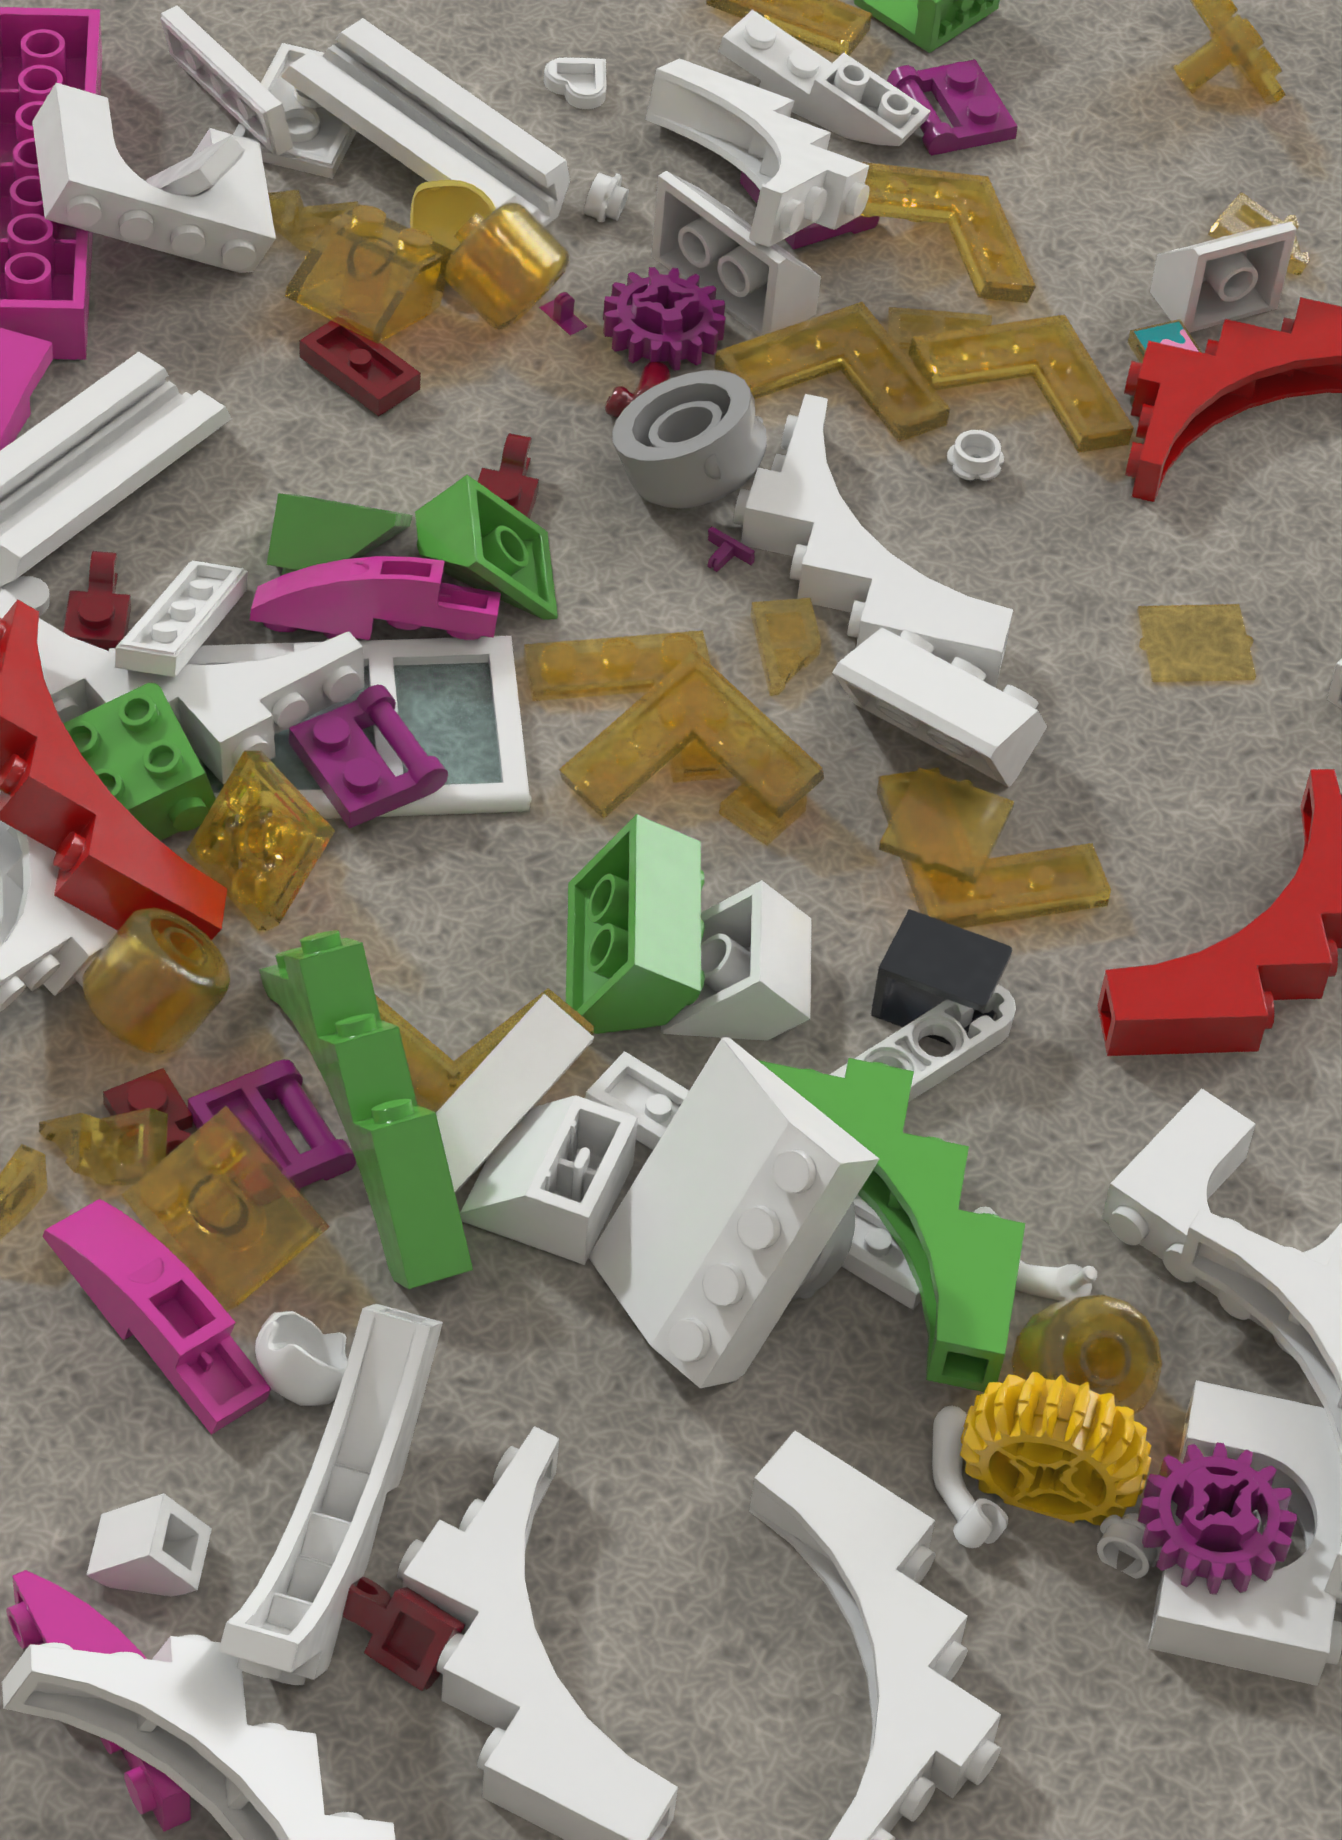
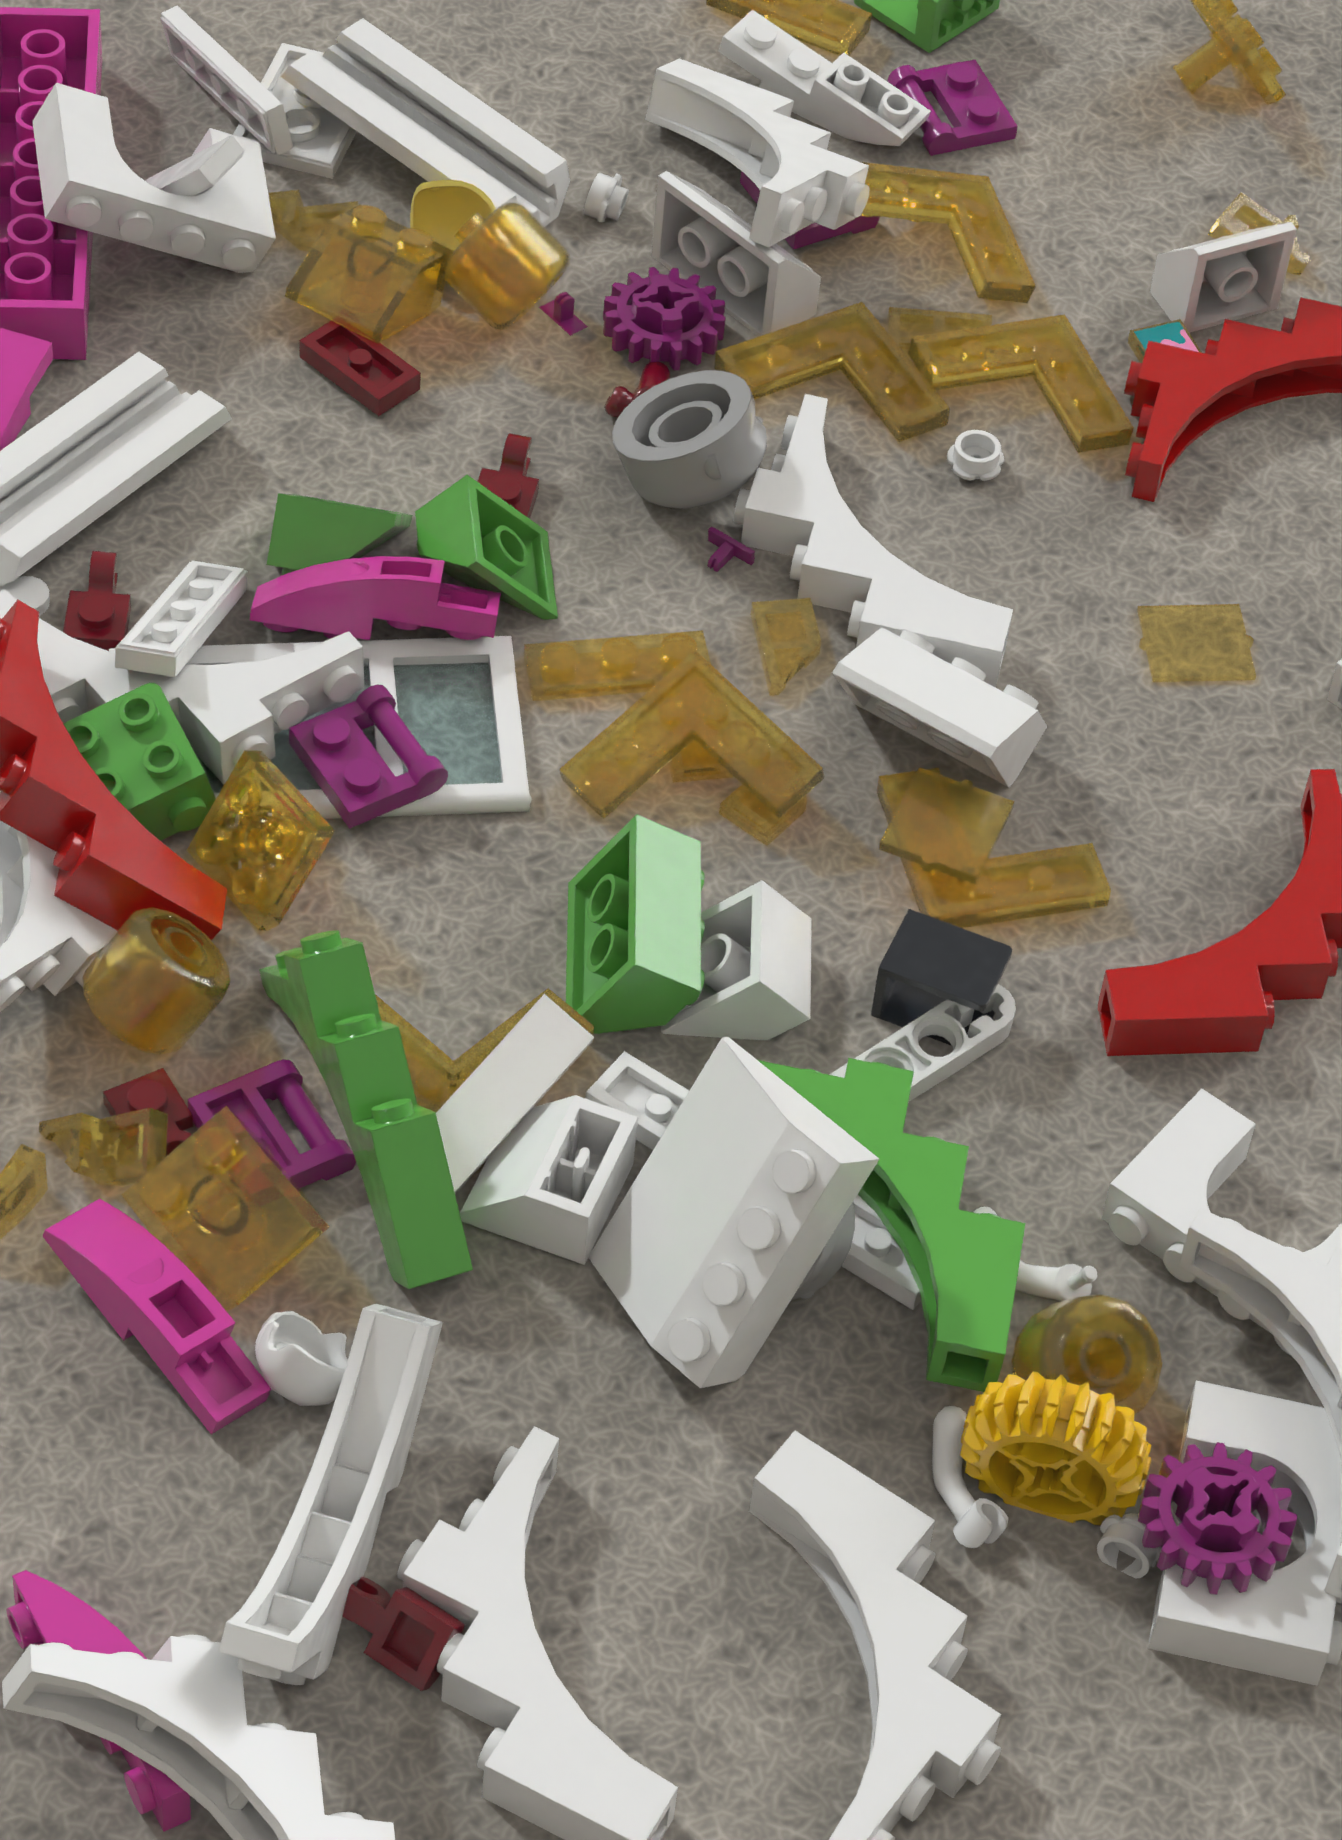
(150, 1548): white brick -> none
(578, 79): white tile -> none

